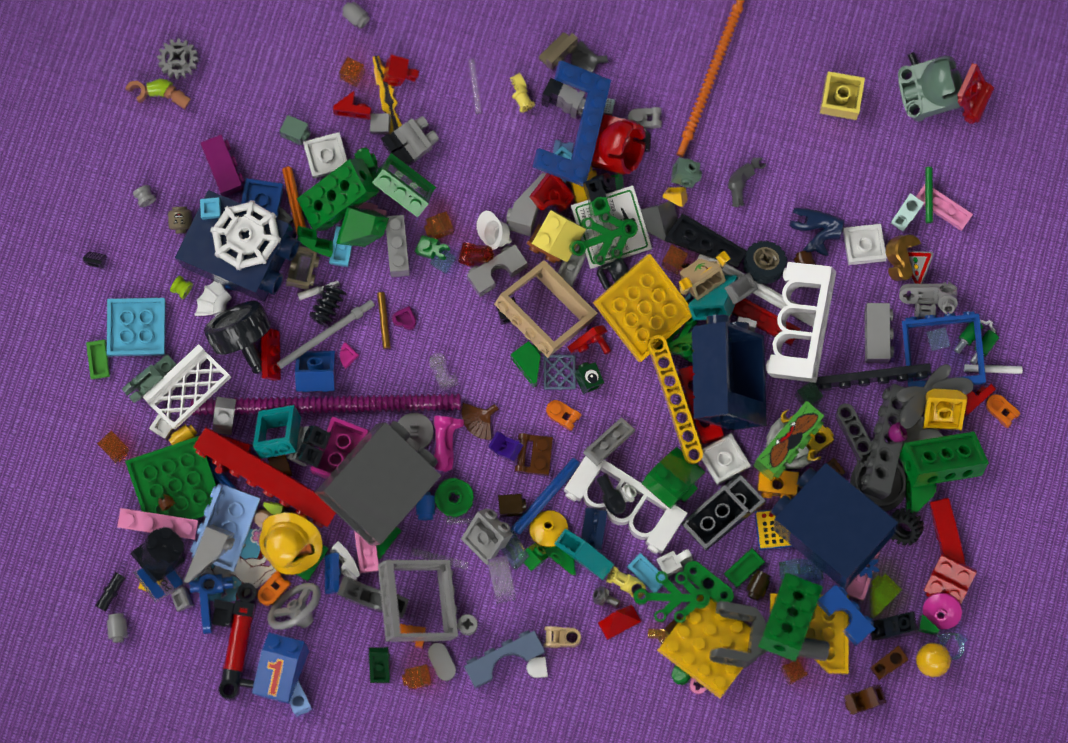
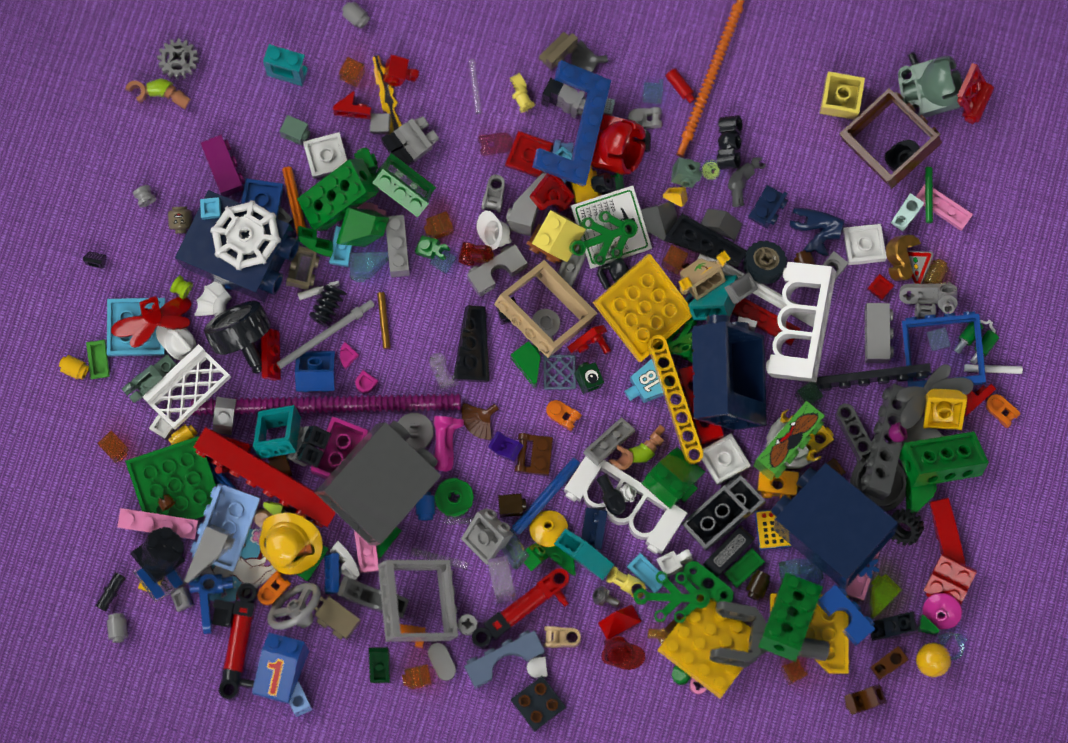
(73, 367): none -> yellow brick
(143, 326): none -> red piece
(176, 341): none -> white piece
(285, 65): none -> teal window
(337, 618): none -> dark tan brick
(365, 383): none -> dark pink tile
(366, 265): none -> clear light blue slope
(404, 318): magenta tile -> none
(472, 353): none -> black wing
(494, 197): none -> light grey piece
(502, 143): none -> clear pink plate
(504, 620): none -> red piece
(523, 153): none -> red tile
(538, 703): none -> black brick
(547, 321): none -> light grey piece
(596, 197): leg -> none
(622, 654): none -> clear red piece
(640, 453): none -> nougat piece
(645, 384): none -> medium azure torso
(653, 92): none -> clear light blue panel
(680, 85): none -> red cylinder
(710, 169): none -> clear light blue tile
(722, 223): none -> dark grey slope
(728, 551): none -> black beam
(729, 142): none -> black piece
(767, 206): none -> dark blue bracket
(836, 261): none -> light grey brick
(869, 115): none -> window
(880, 287): none -> red tile
(900, 153): none -> black piece
(936, 272): none -> clear yellow brick

